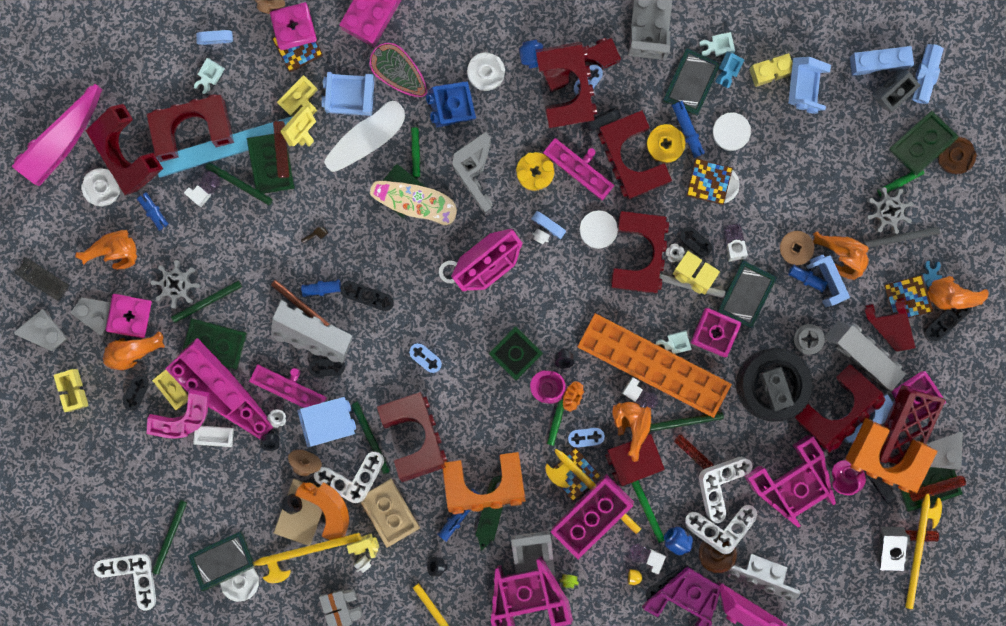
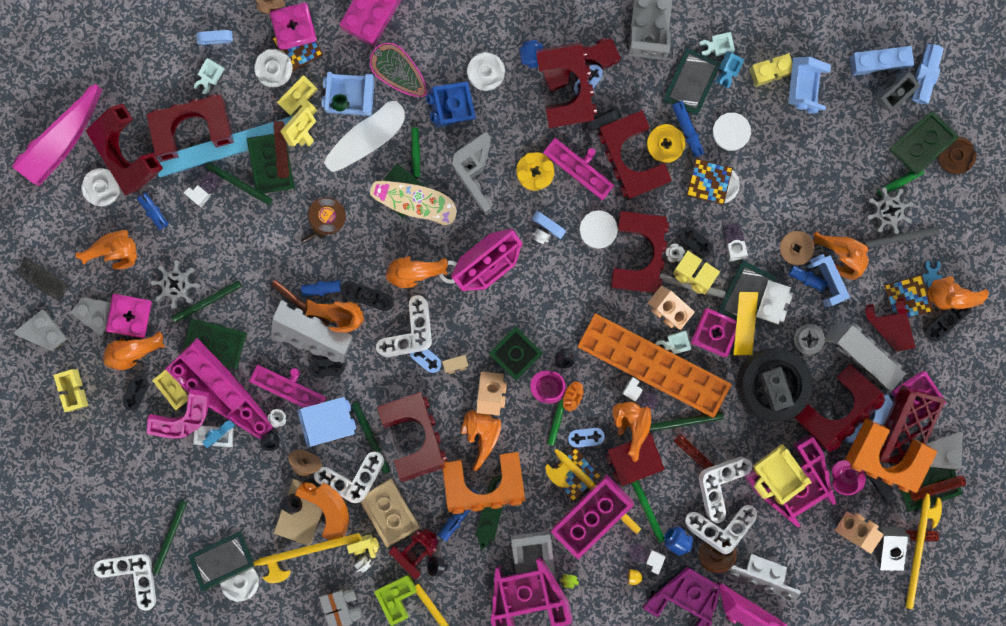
(213, 436): none -> dark azure plate
(273, 68): none -> white tile
(326, 216): none -> reddish brown tile
(339, 102): none -> dark green plate
(345, 315): none -> orange hair
(391, 596): none -> lime plate
(404, 272): none -> orange hair
(408, 559): none -> dark red tile
(413, 337): none -> white beam
(455, 364): none -> tan piece
(488, 432): none -> orange hair
(490, 393): none -> light nougat brick
(672, 306): none -> light nougat brick
(745, 323): none -> yellow sticker
(774, 302): none -> white bracket
(780, 475): none -> light yellow piece
(859, 532): none -> light nougat brick

